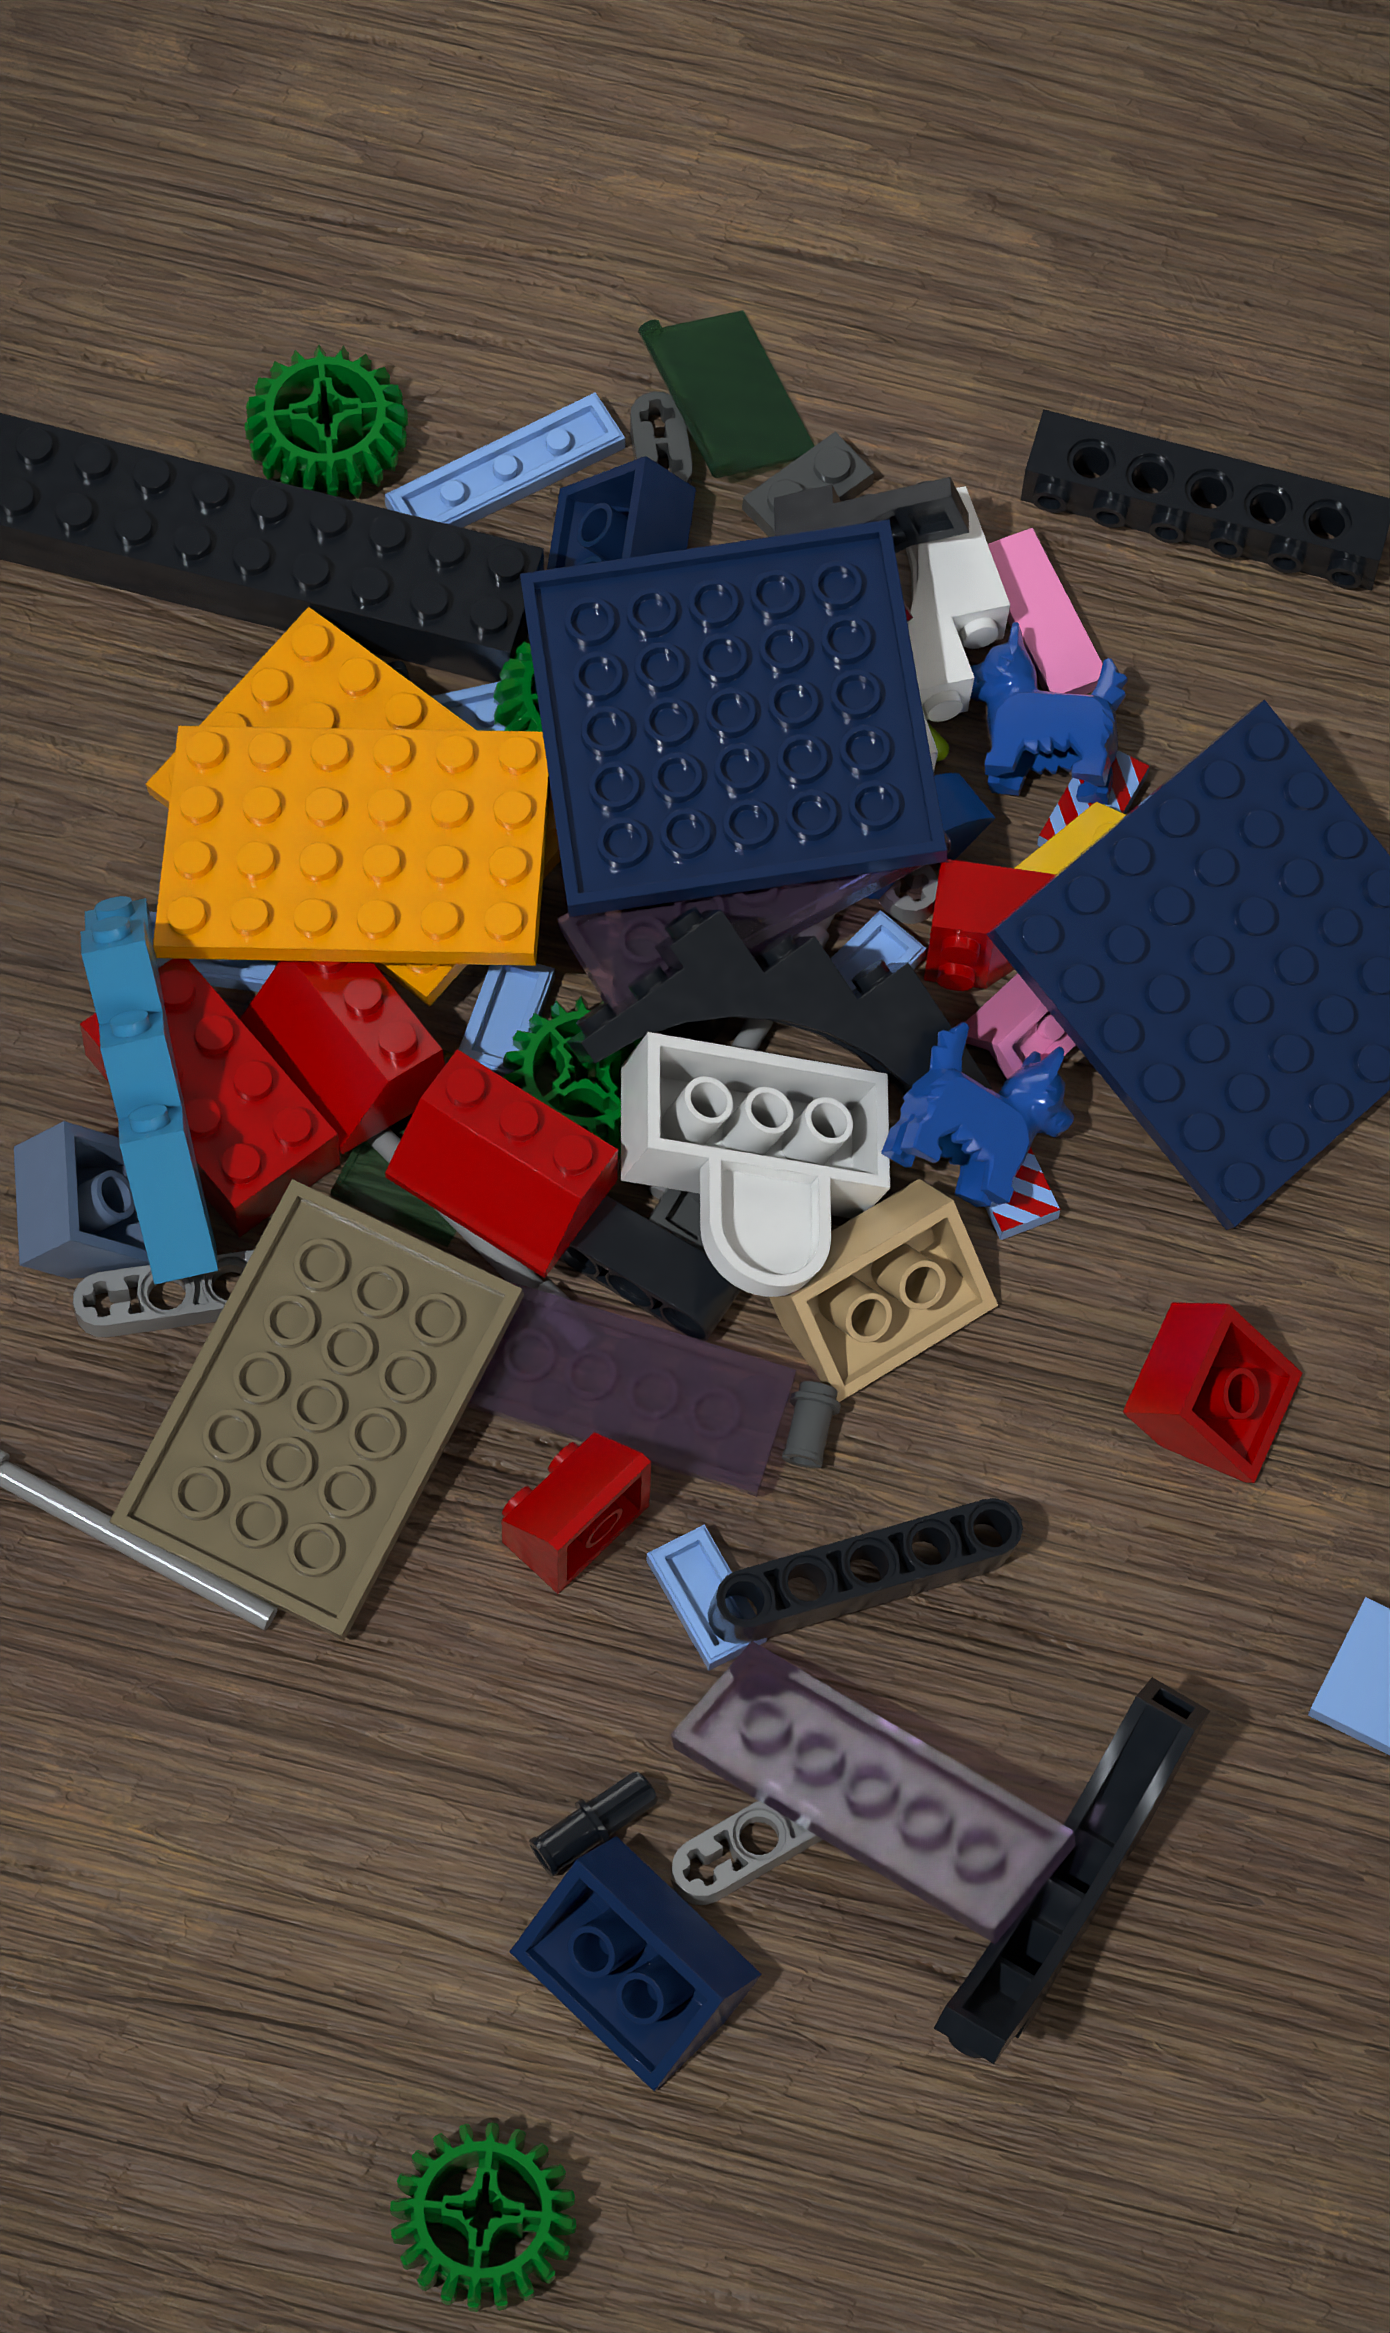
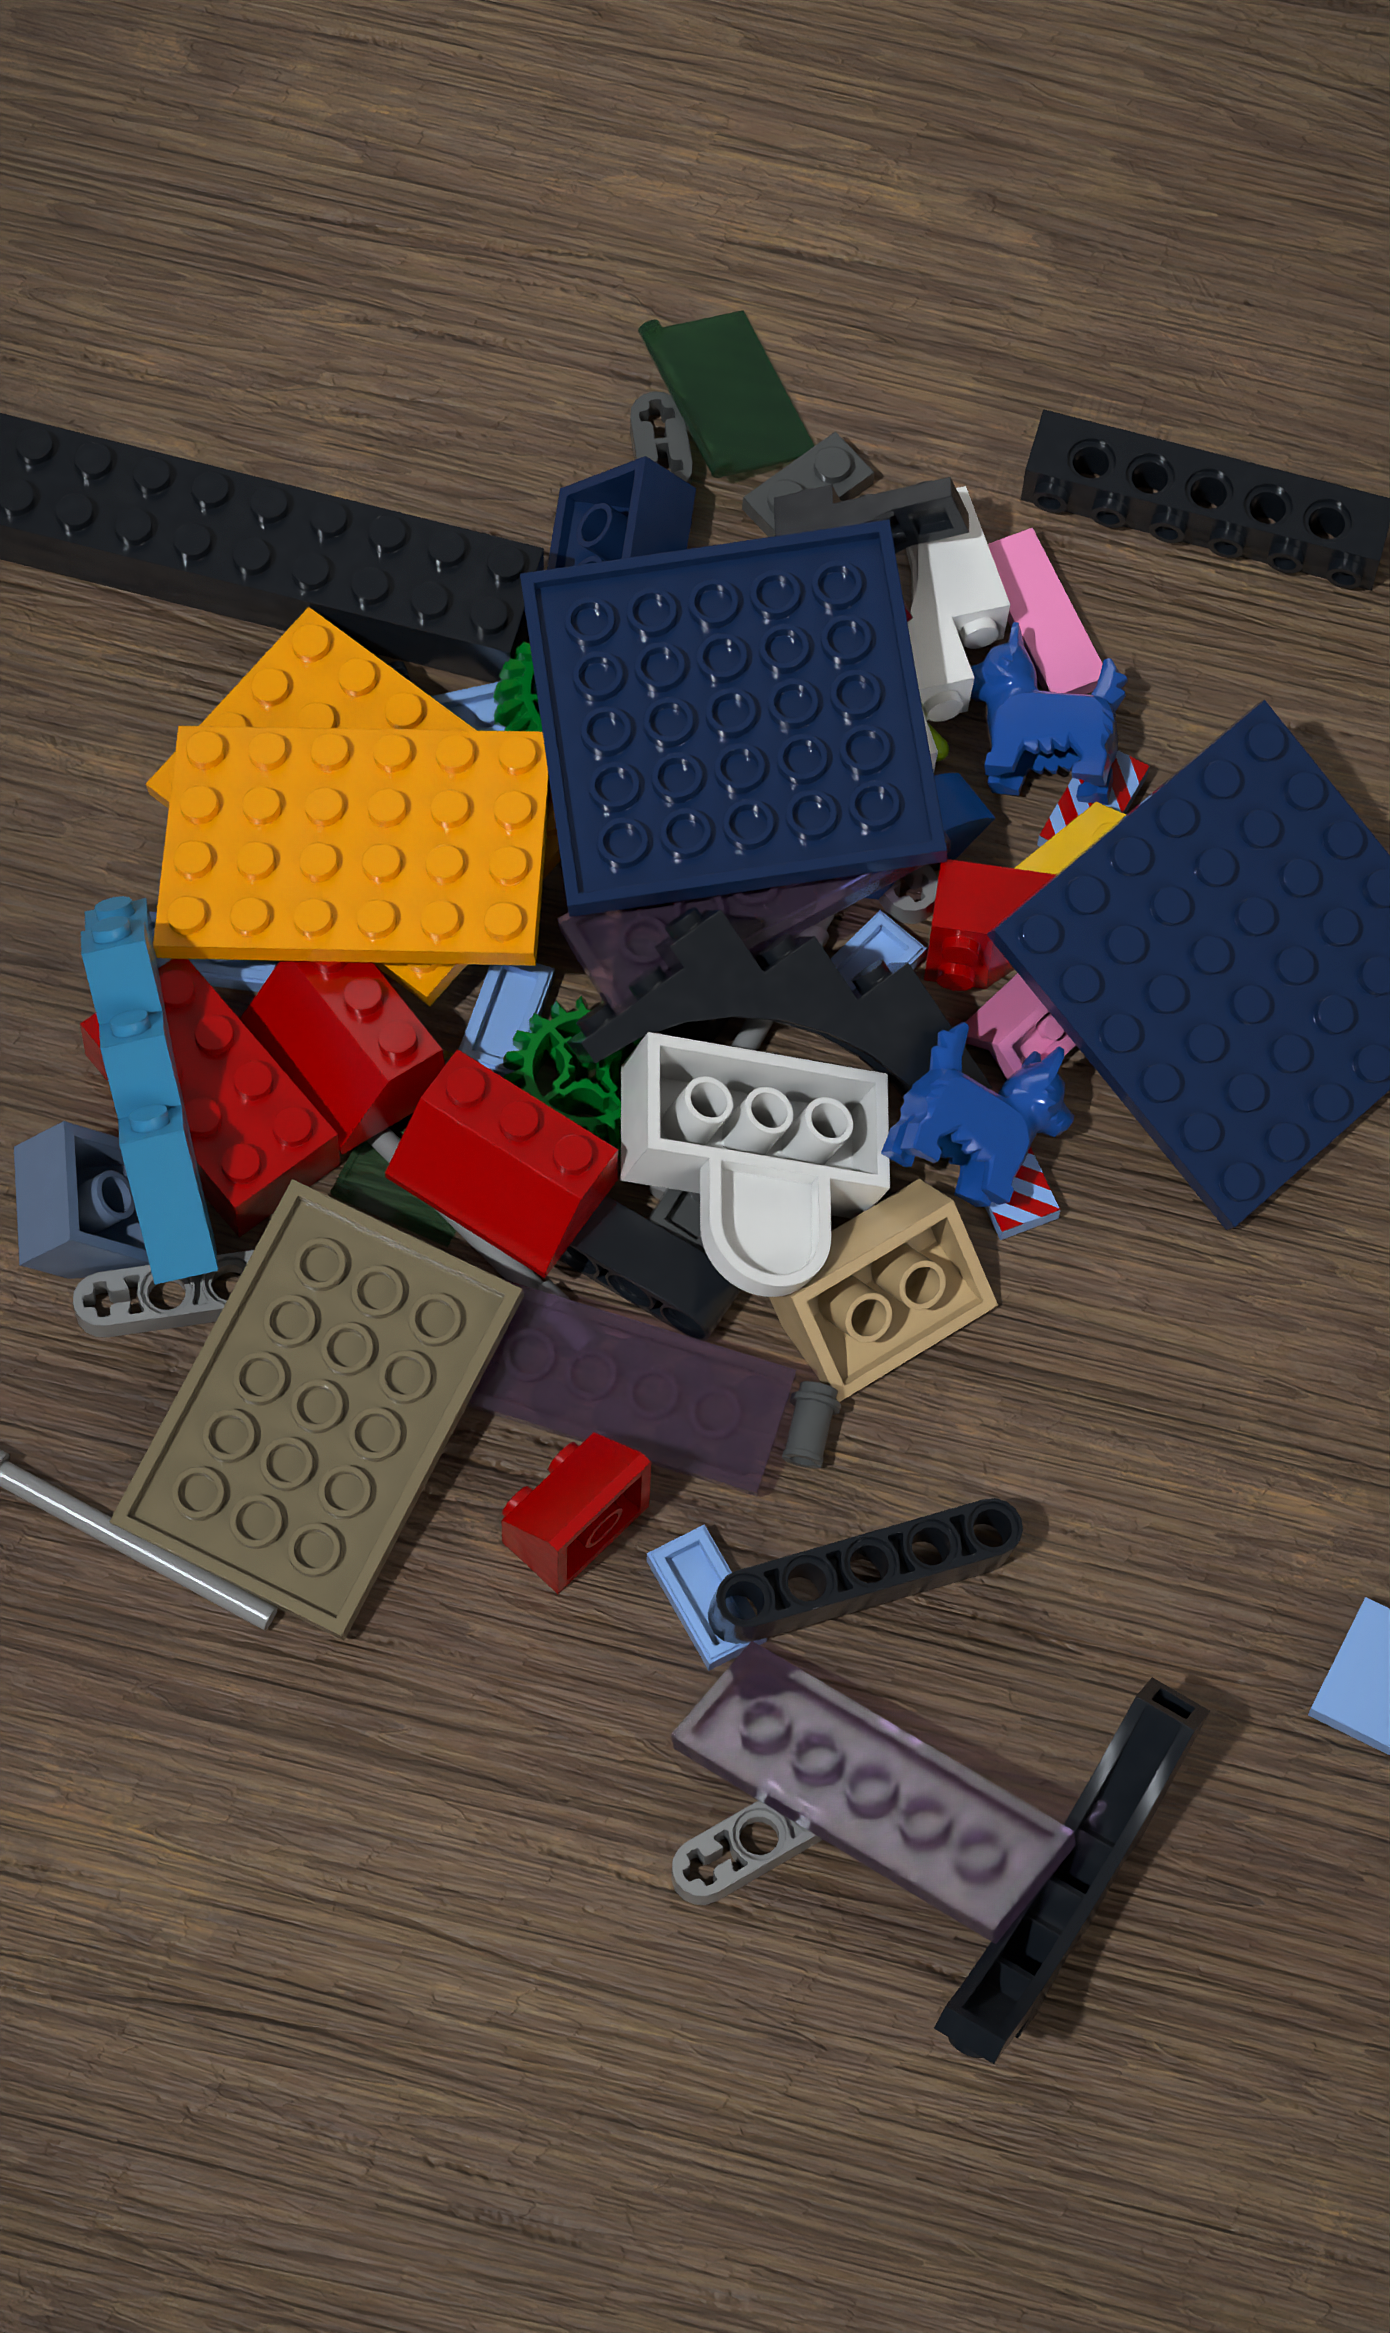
(362, 412): green gear -> none
(451, 2213): green gear -> none
(512, 466): light blue tile -> none
(593, 1822): black axle -> none
(634, 1962): dark blue slope -> none
(1213, 1389): red slope -> none

